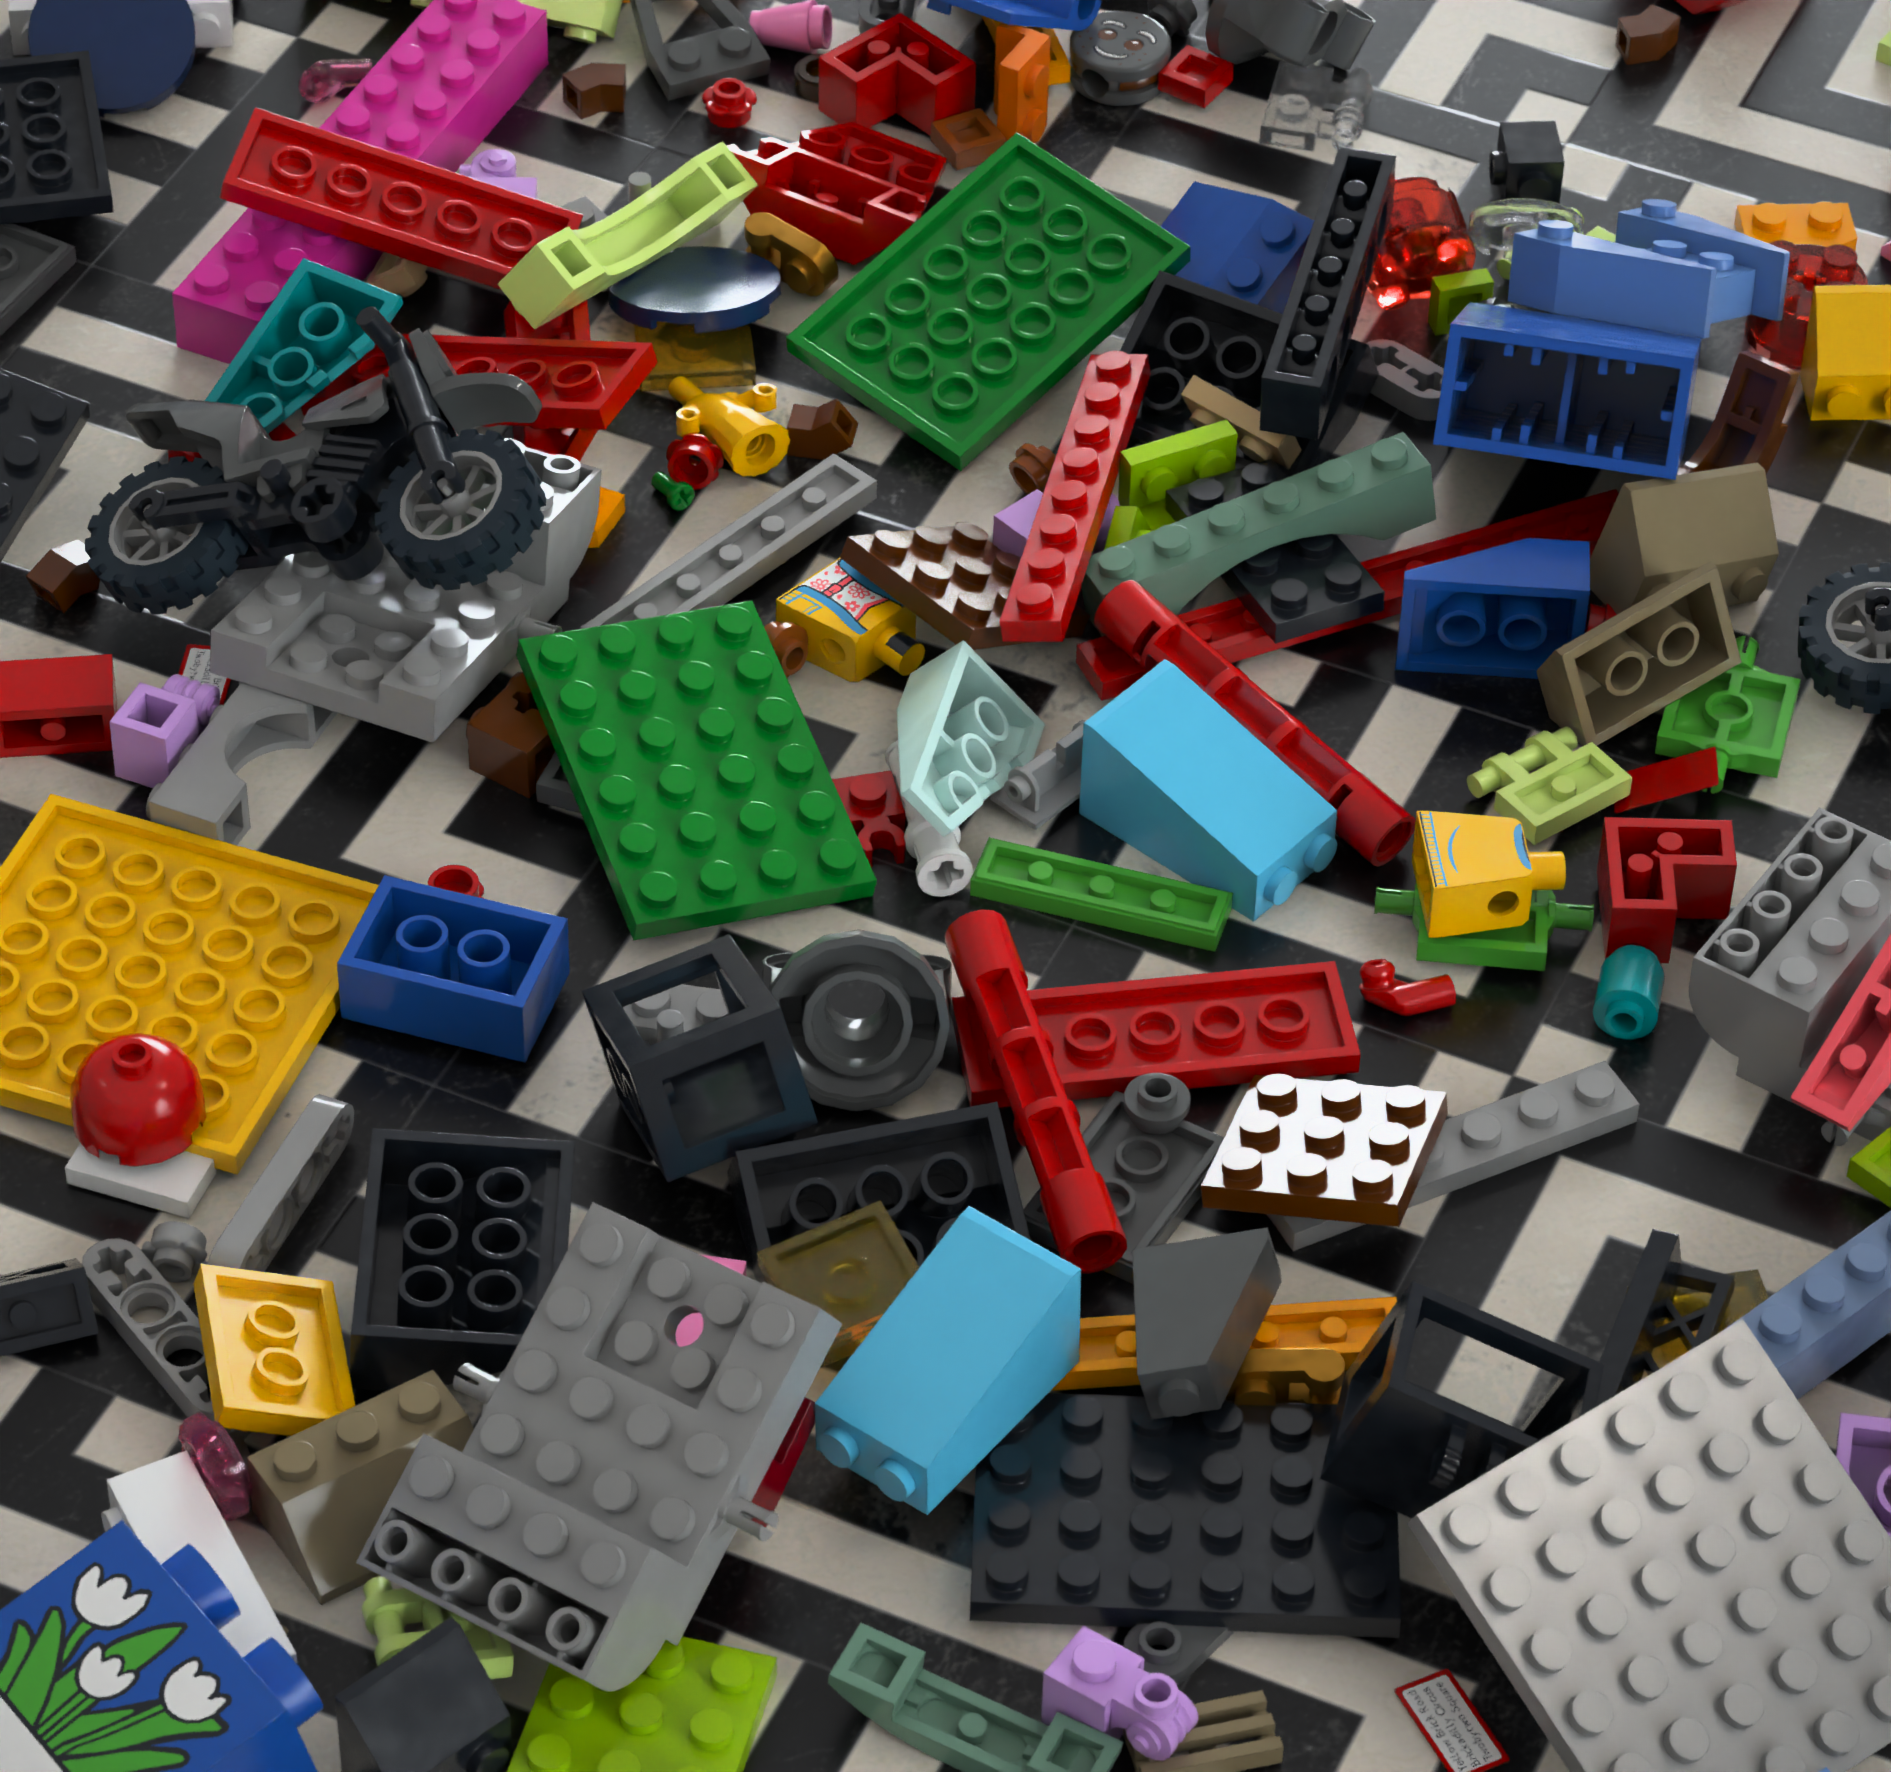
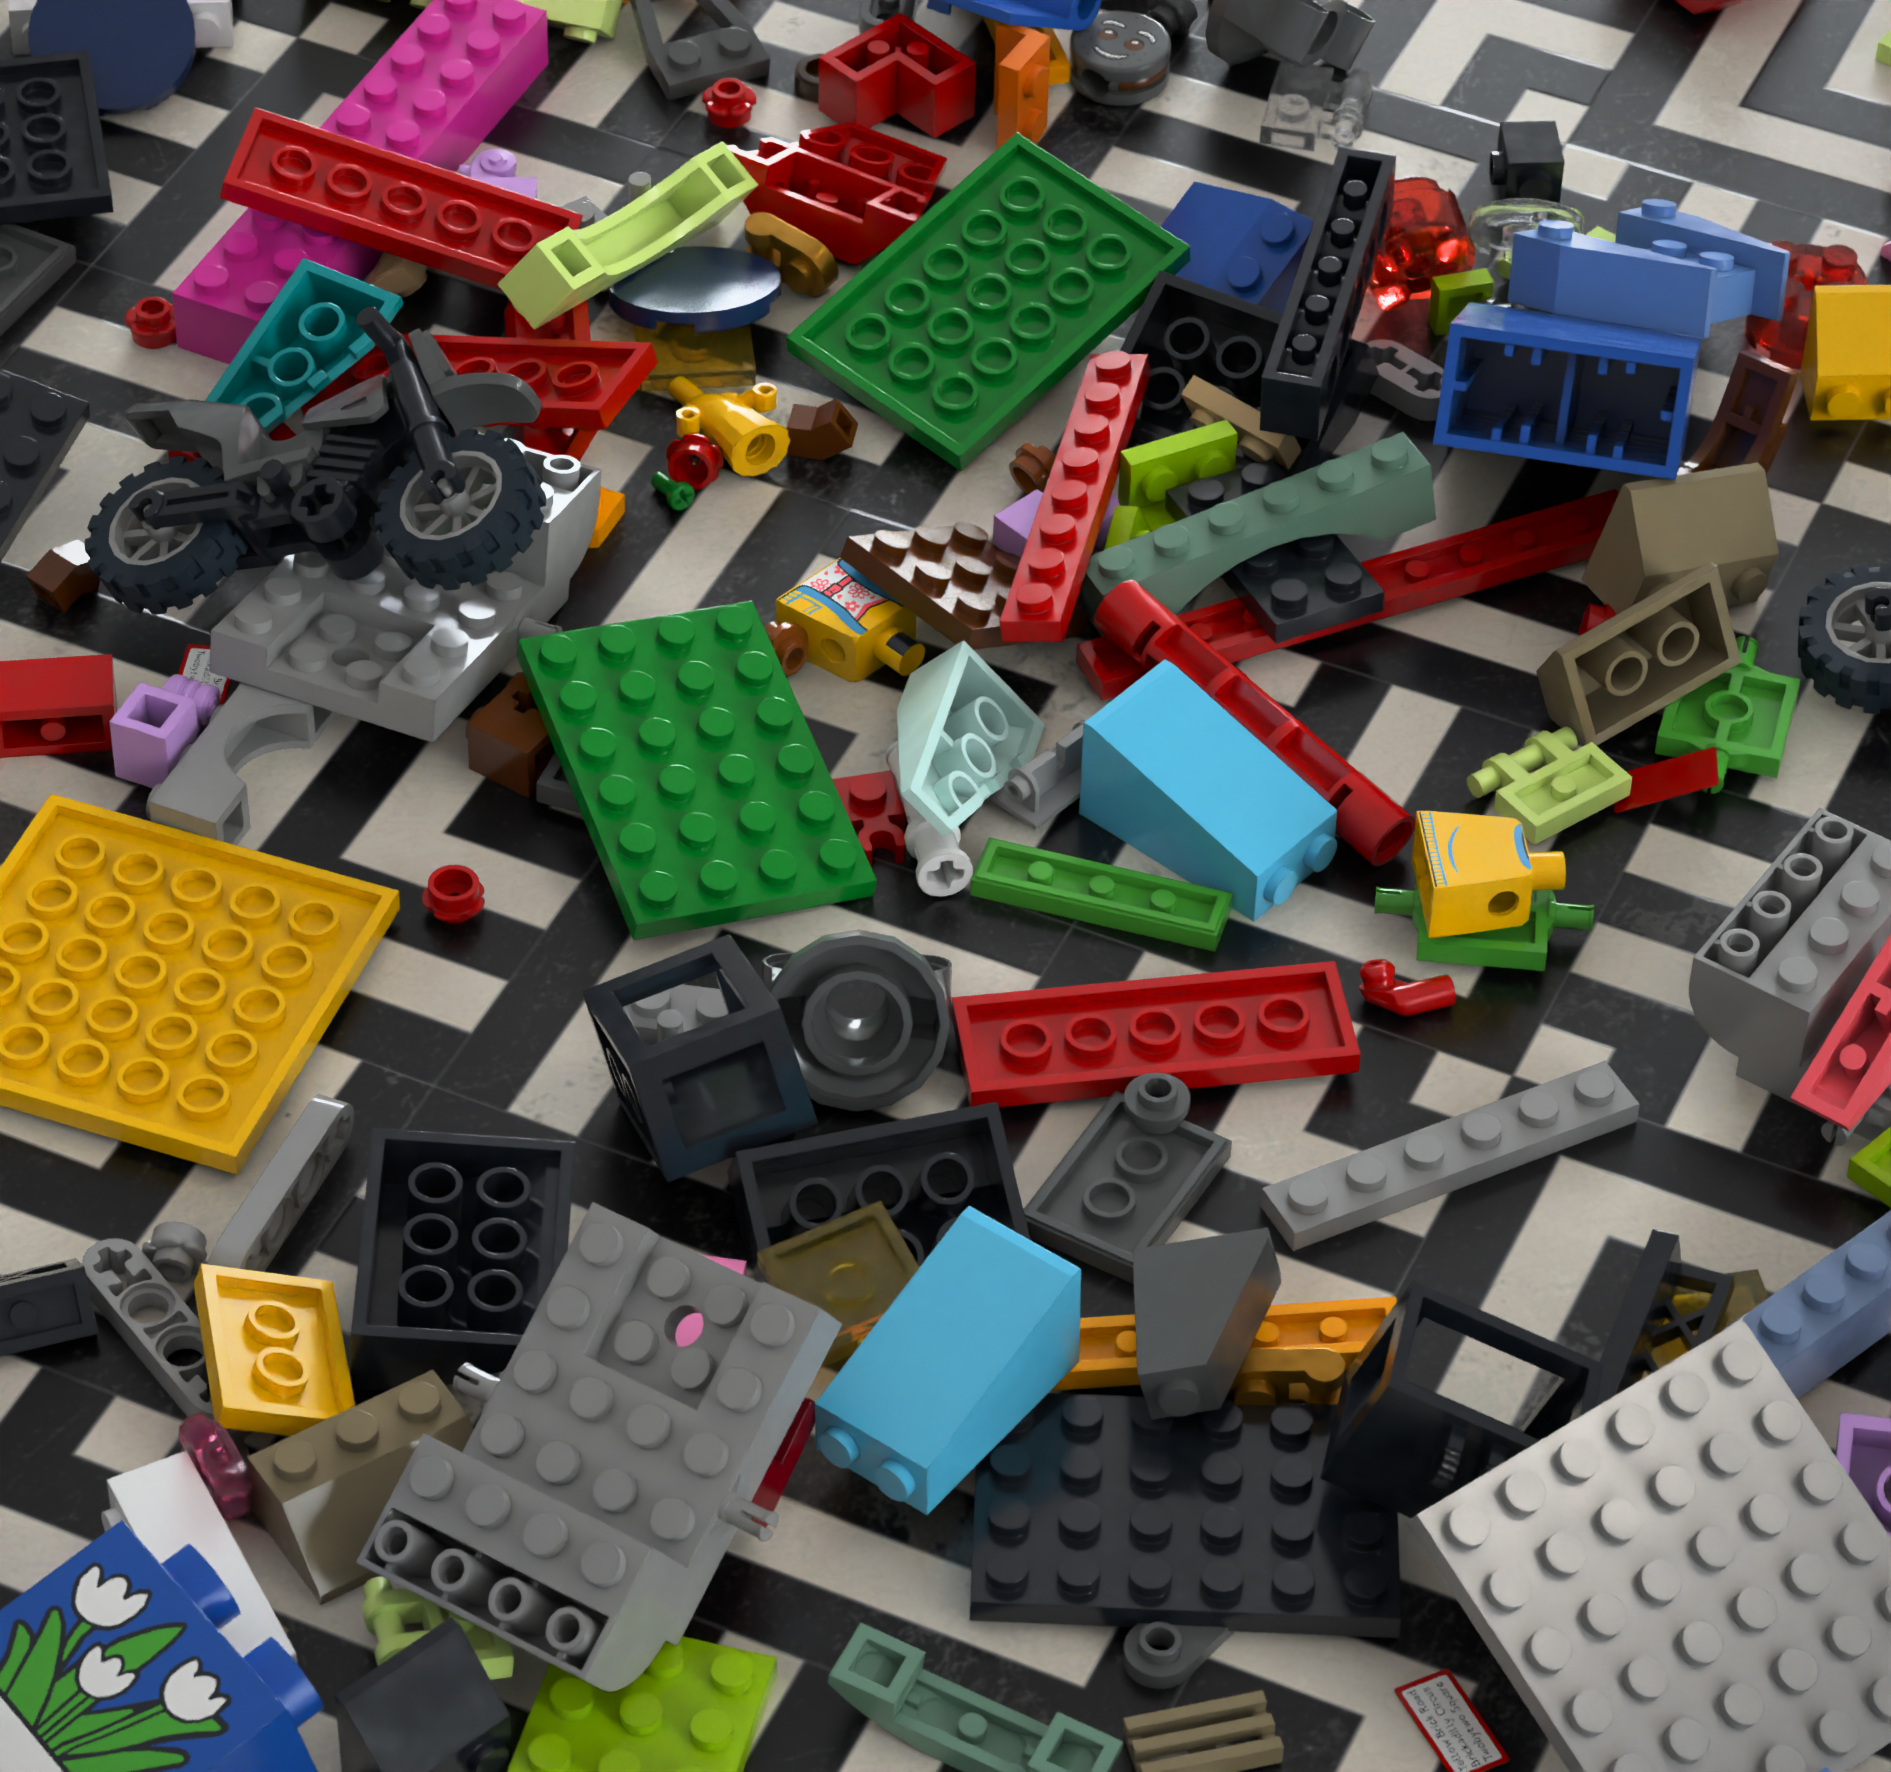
(137, 1099): red cylinder -> none
(152, 323): none -> red plate
(166, 1186): white tile -> none
(331, 76): clear pink arm -> none
(454, 968): blue brick -> none
(595, 89): reddish brown piece -> none
(751, 544): light grey plate -> none
(794, 26): bright pink cone -> none
(966, 138): dark orange plate -> none
(1045, 1119): red piece -> none
(1111, 1691): lavender brick -> none
(1195, 76): red plate -> none
(1325, 1150): plate -> none
(1494, 609): blue slope -> none
(1629, 993): teal brick -> none
(1647, 35): reddish brown piece -> none
(1661, 873): red brick -> none
(1799, 223): light orange wing -> none

